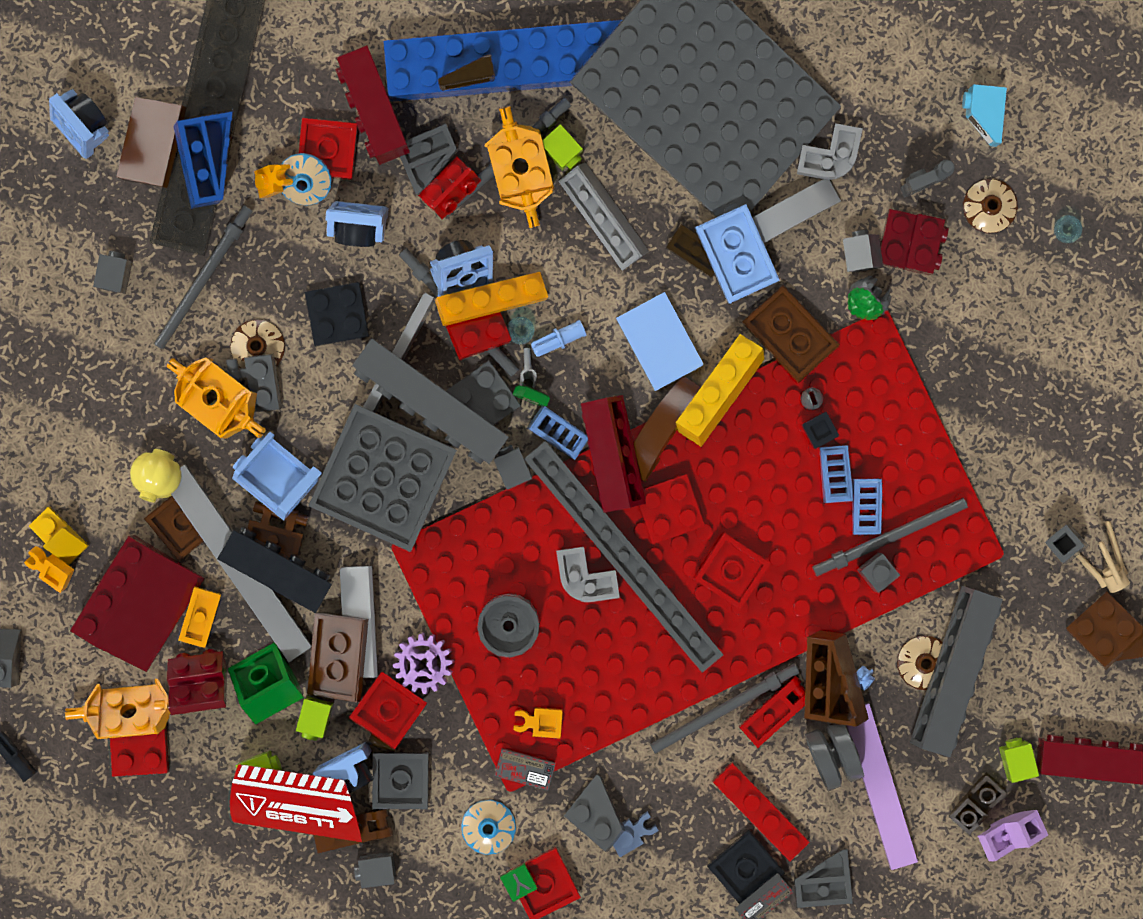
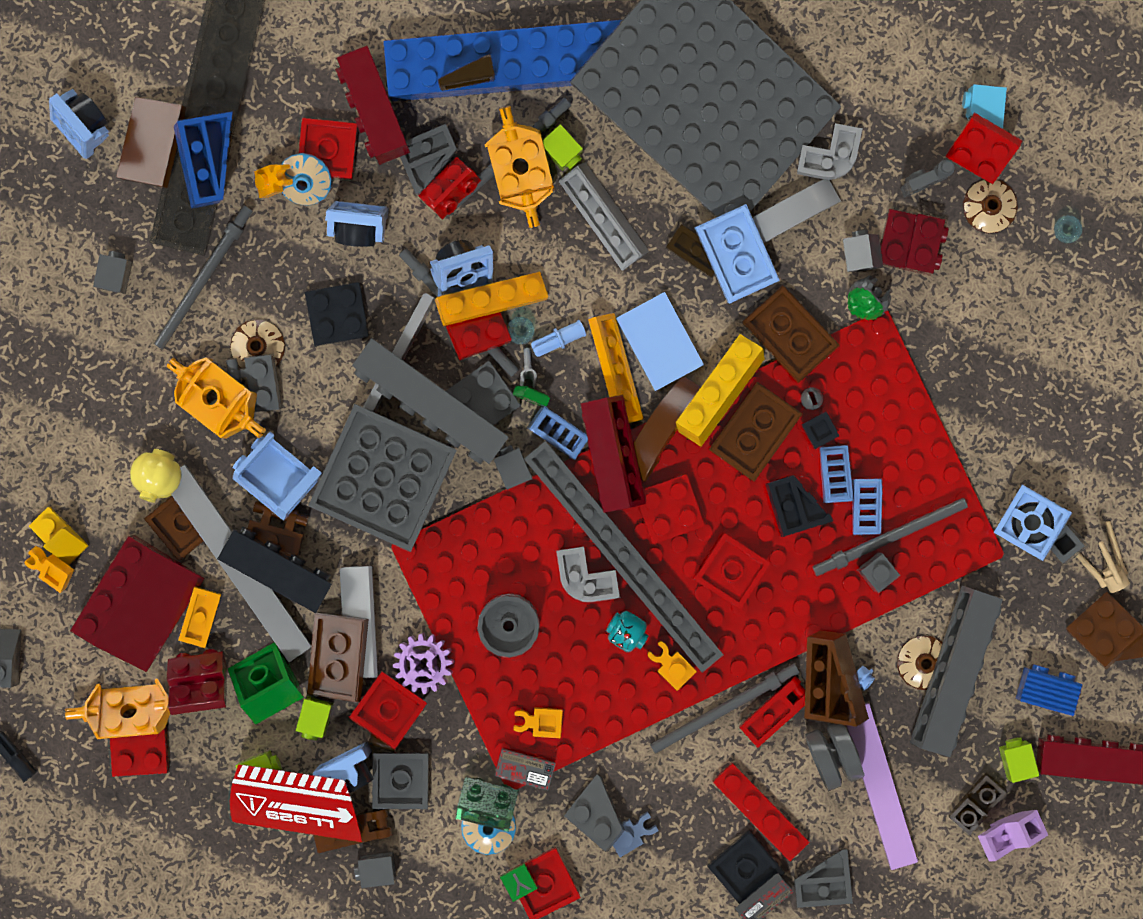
(486, 803): none -> clear green brick
(615, 363): none -> light orange plate
(627, 631): none -> teal head
(674, 668): none -> light orange plate
(755, 431): none -> reddish brown tile
(794, 507): none -> black wing
(983, 148): none -> red plate
(1033, 523): none -> light blue piece
(1049, 691): none -> blue brick

